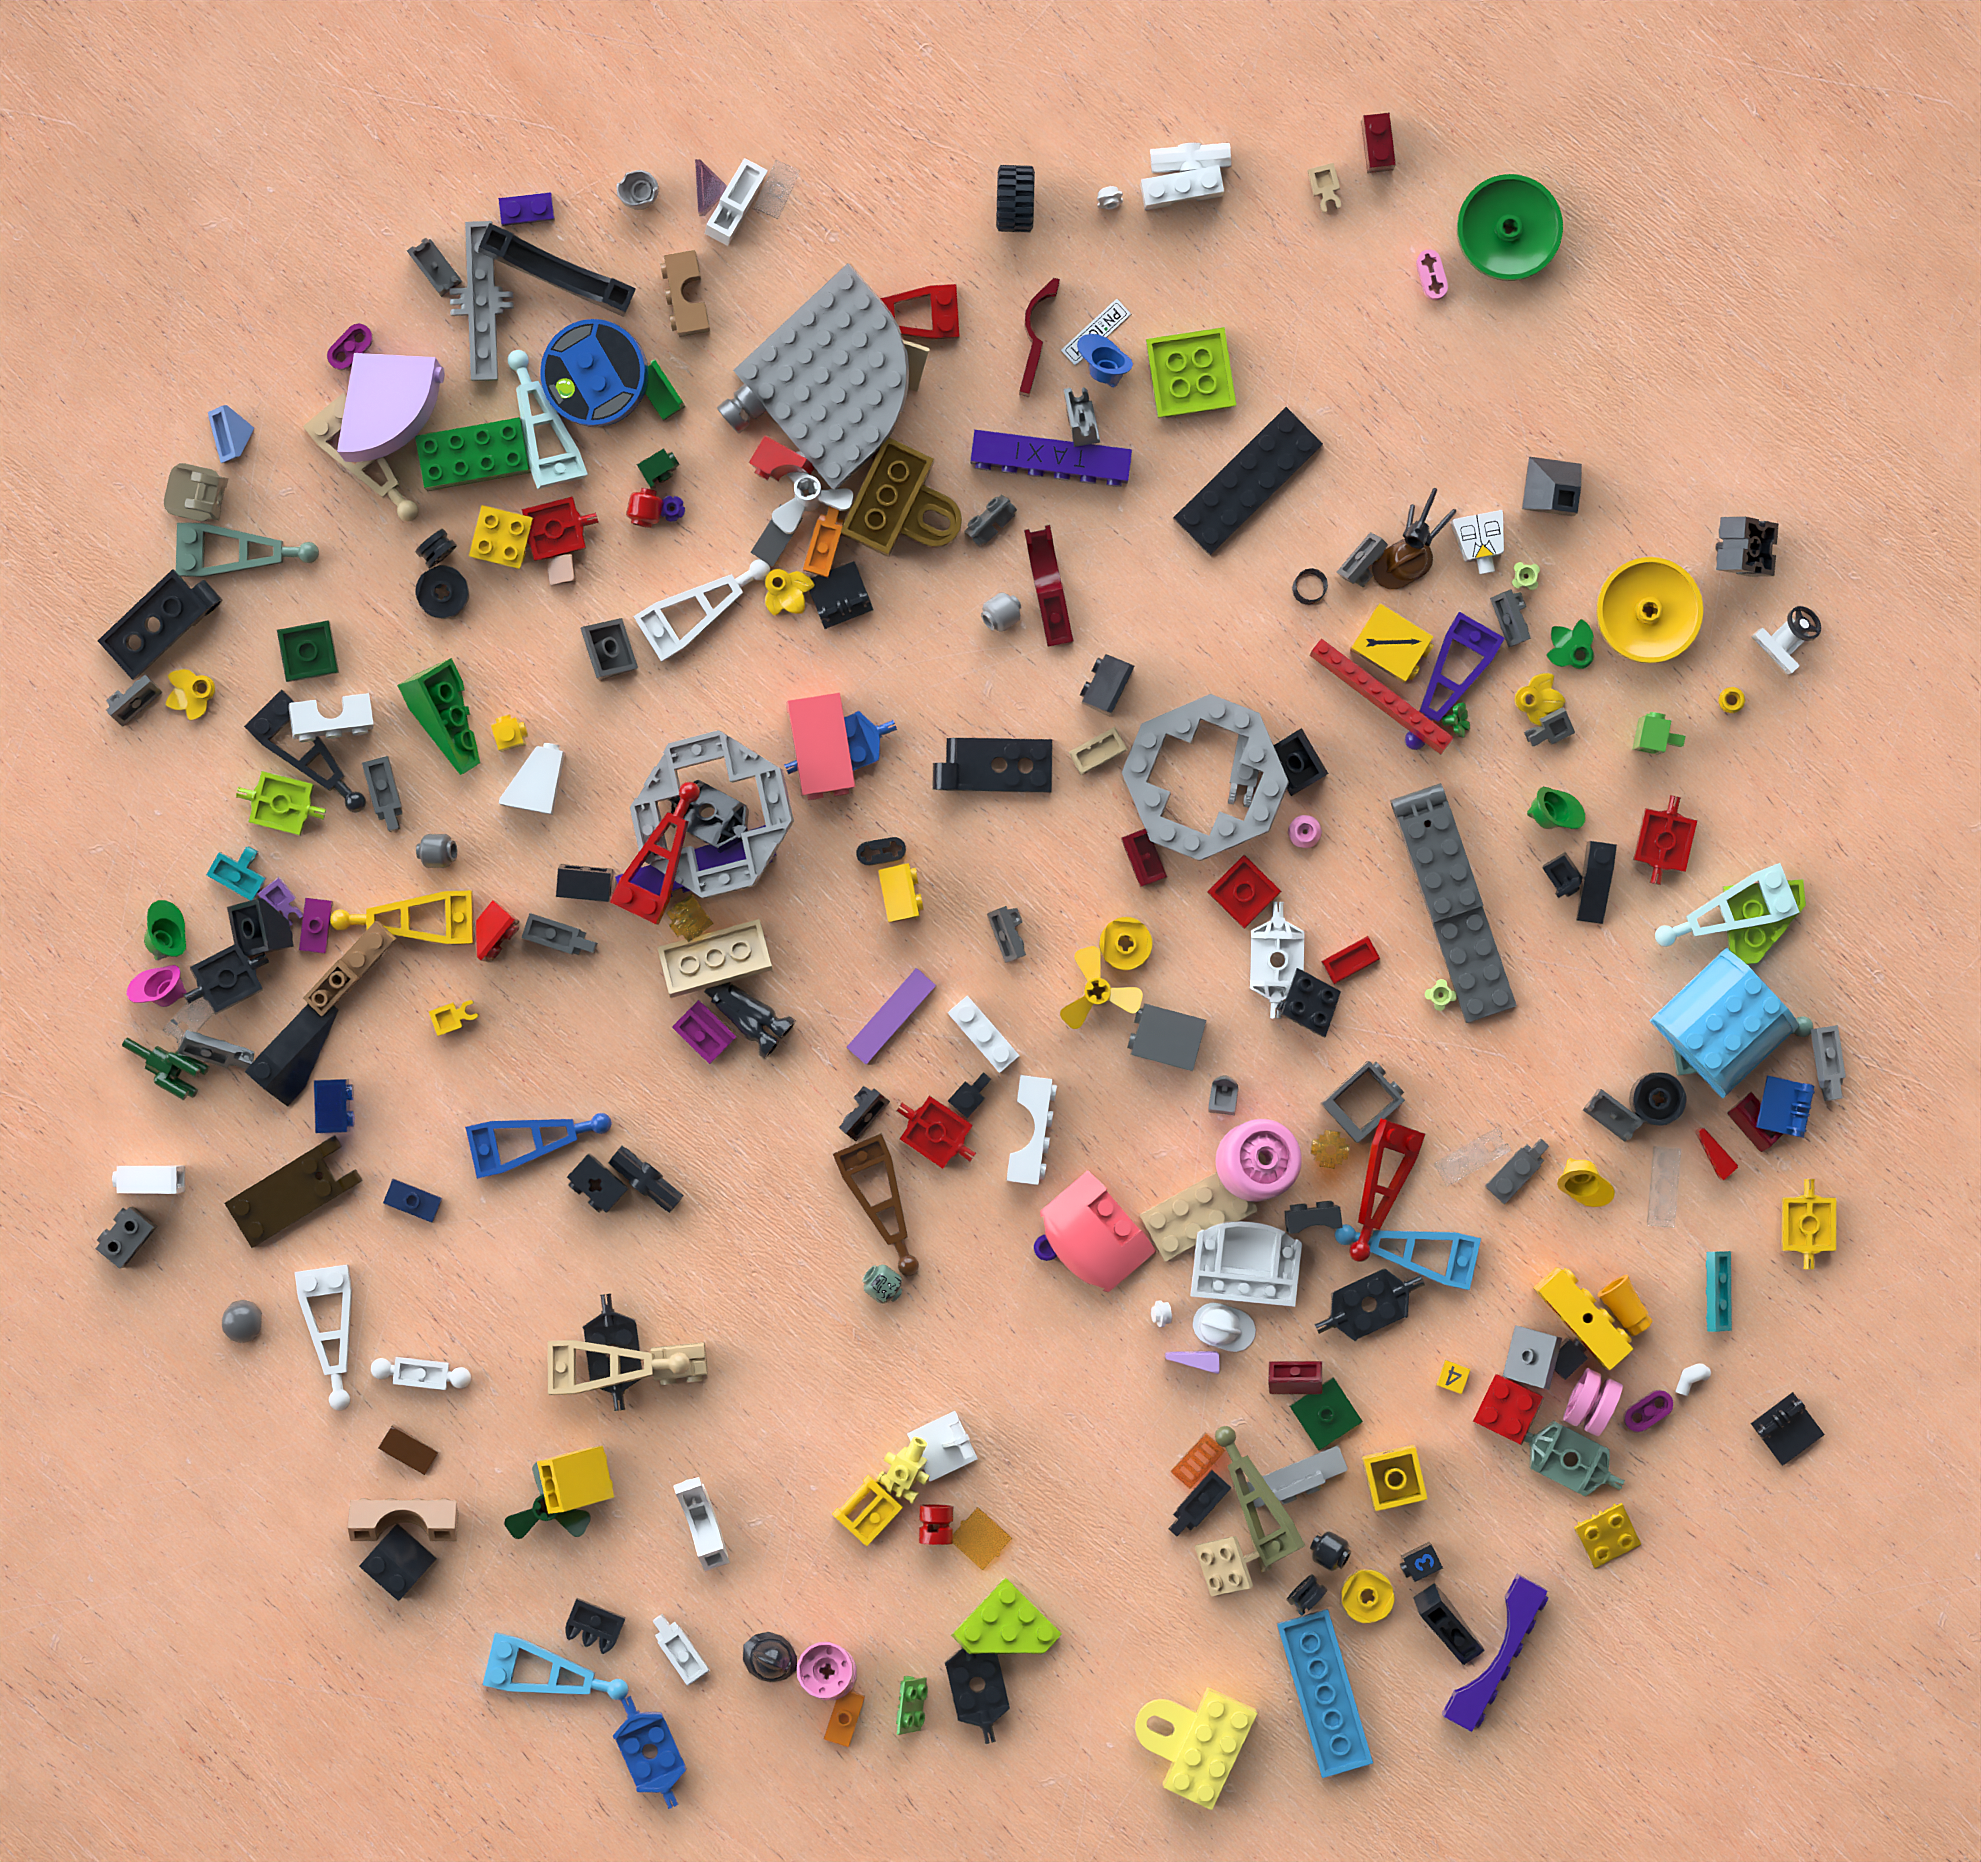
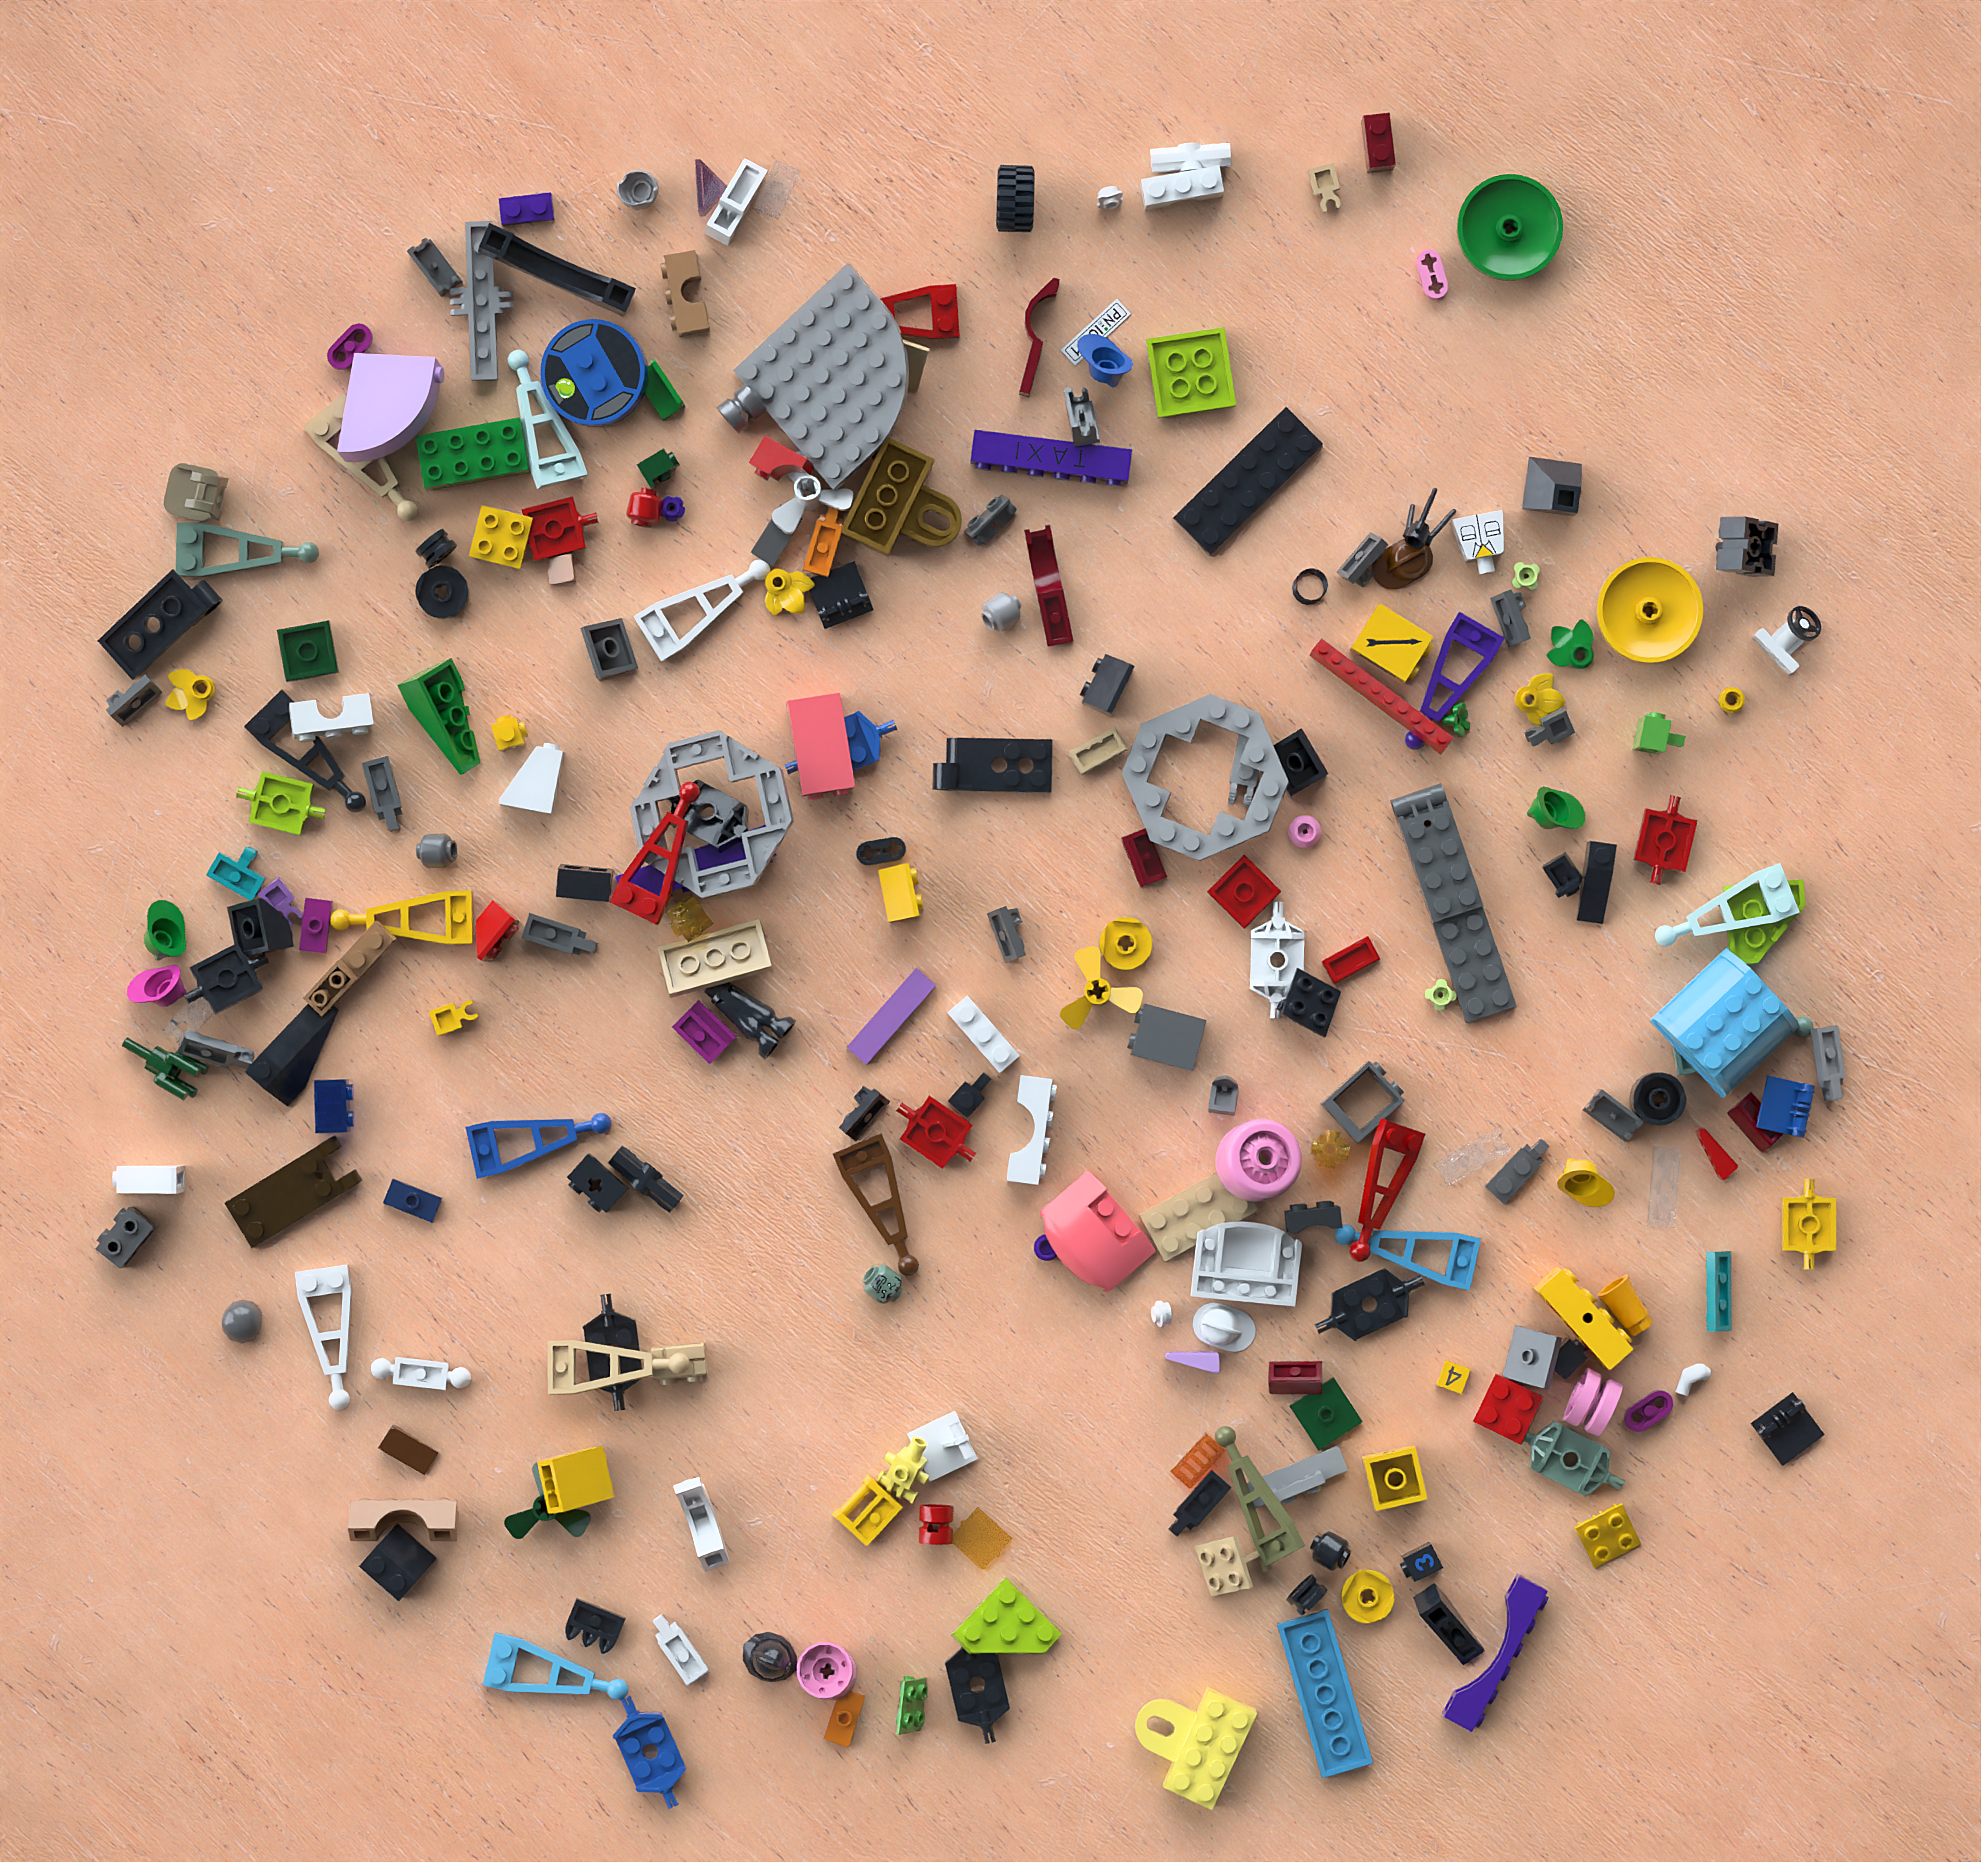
(230, 432): medium blue slope -> none

